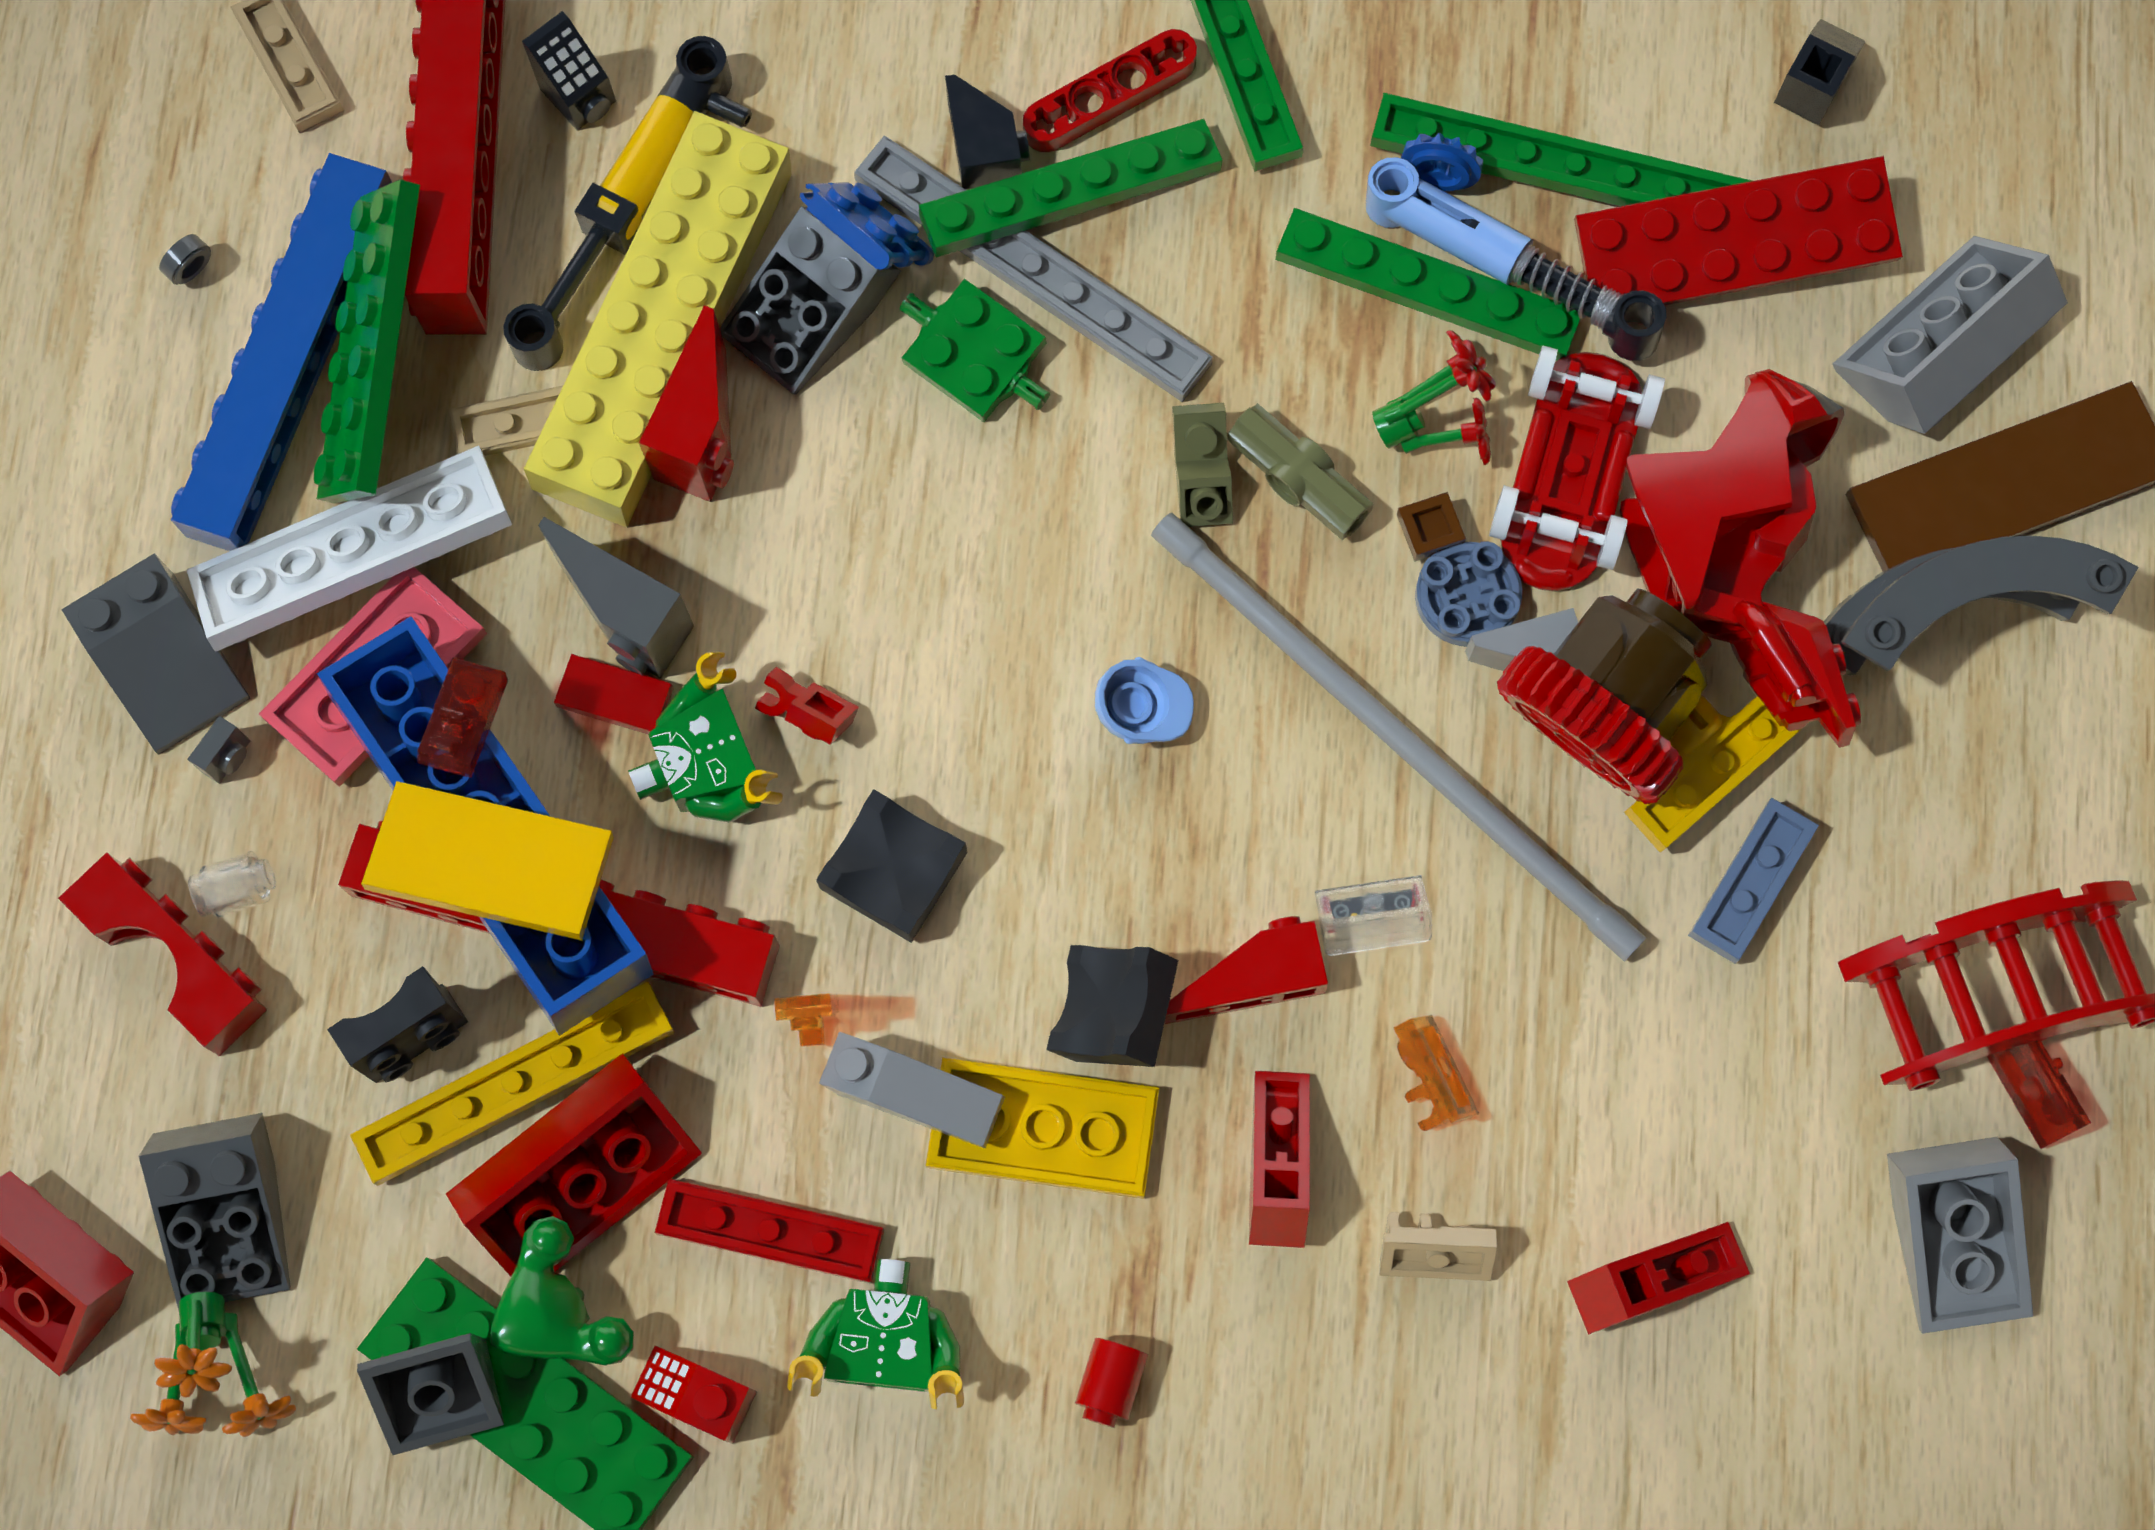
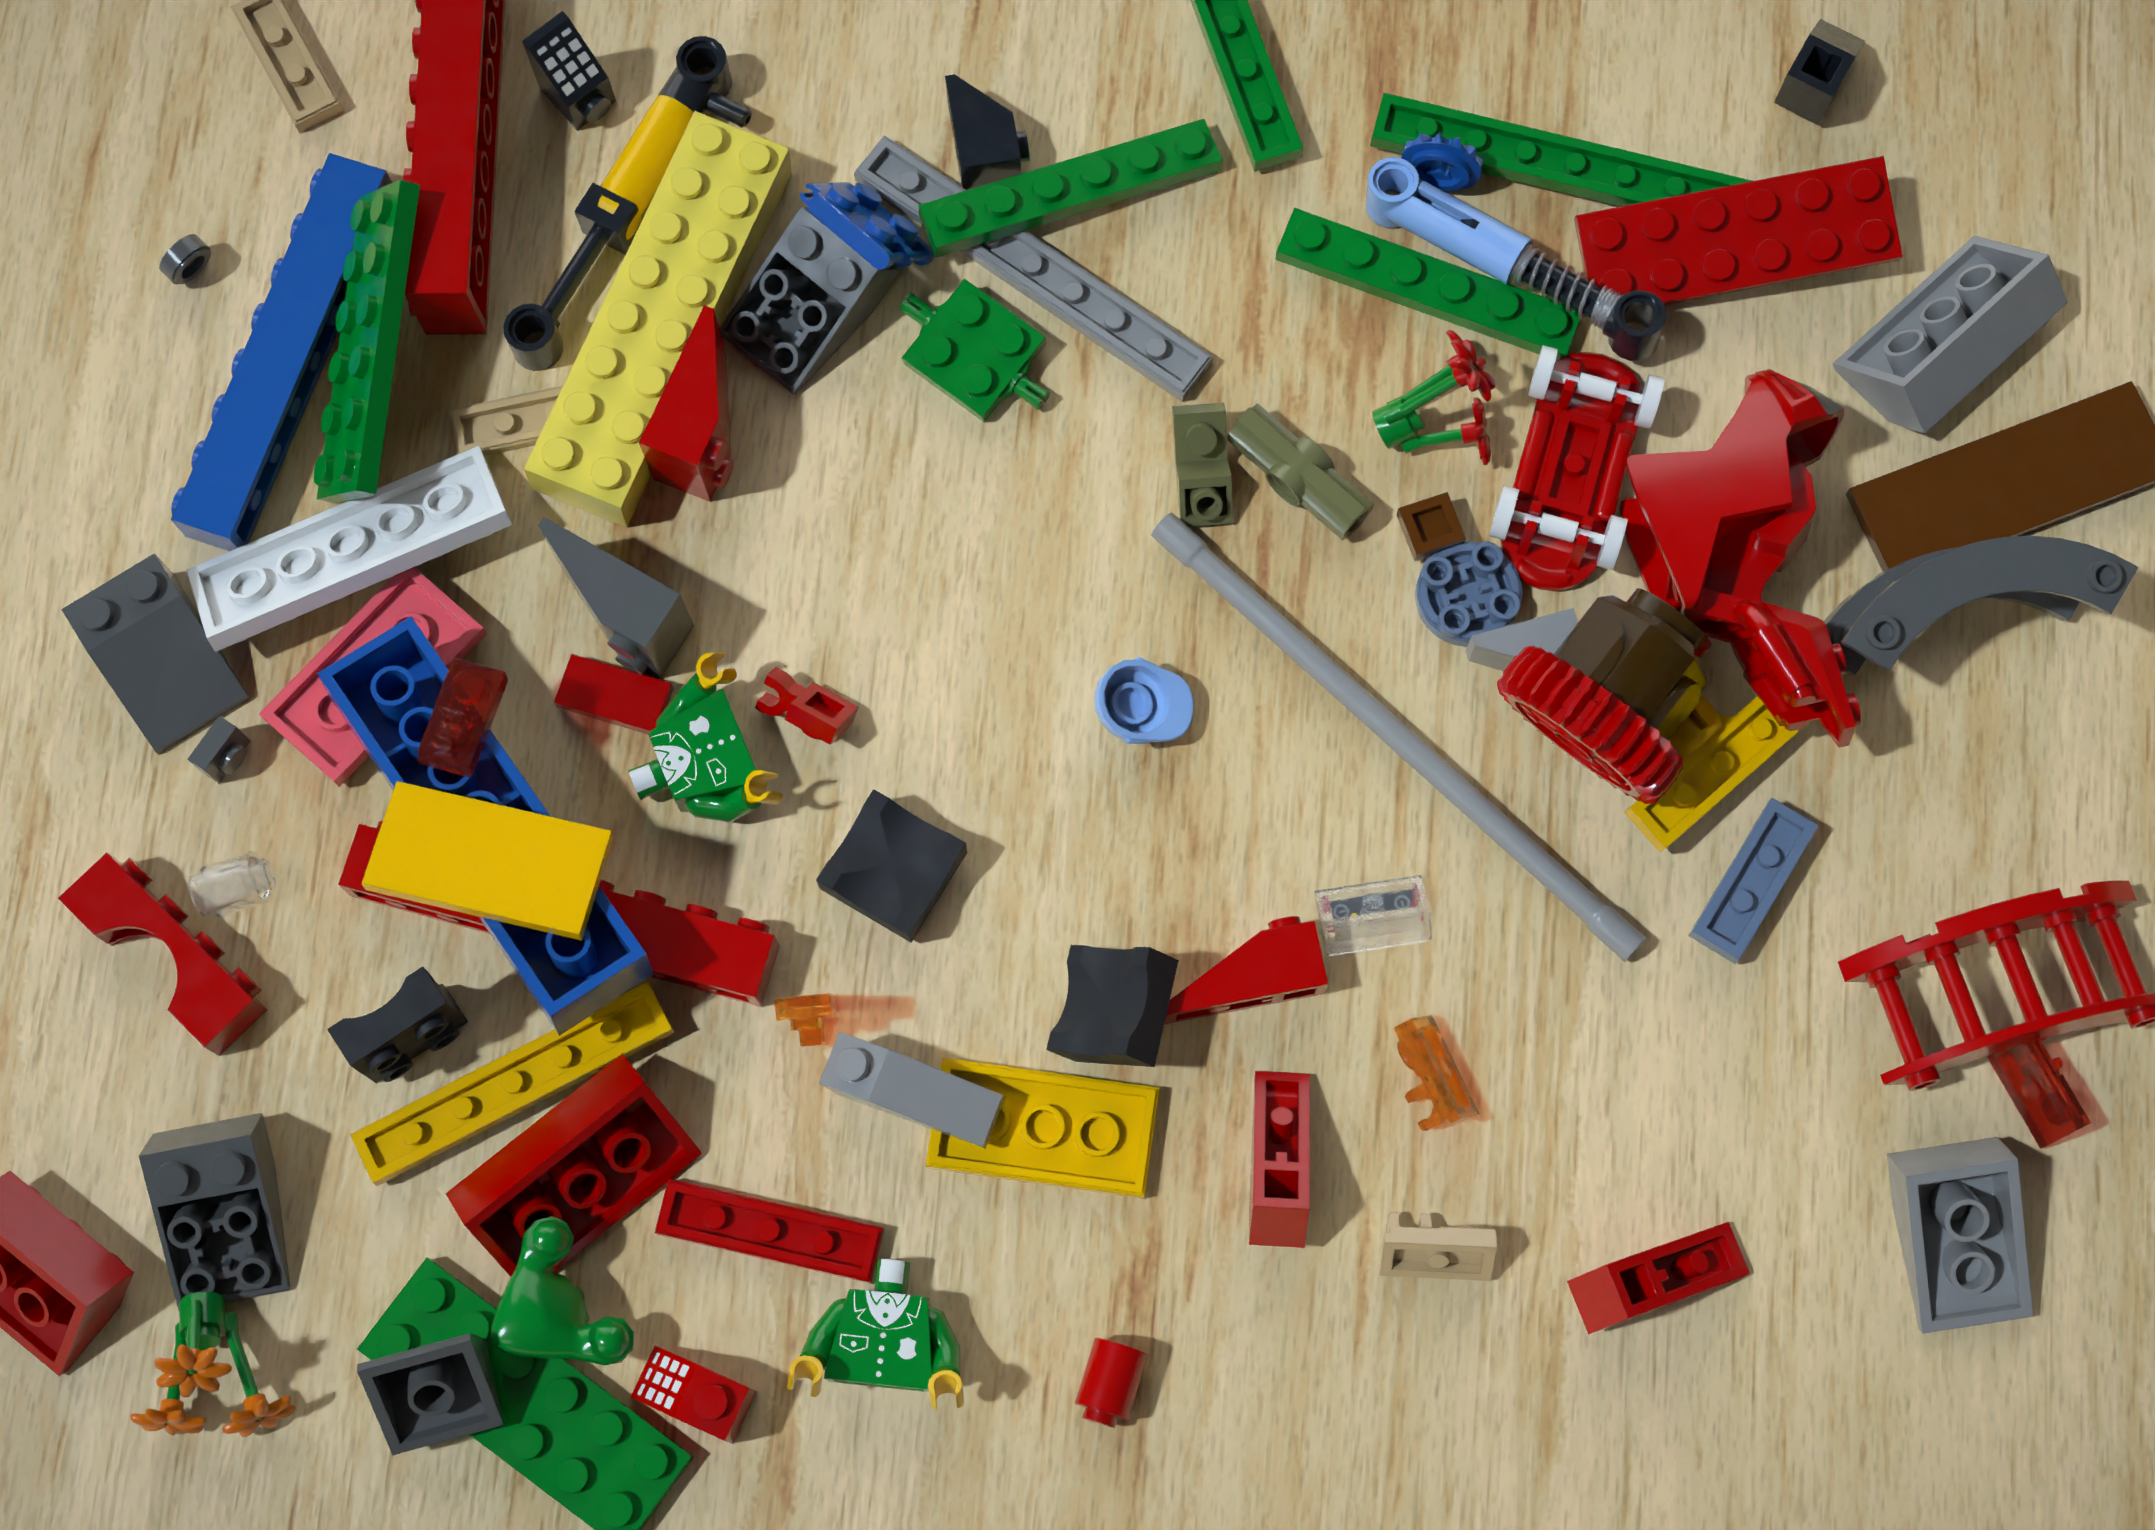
(1114, 96): red beam -> none

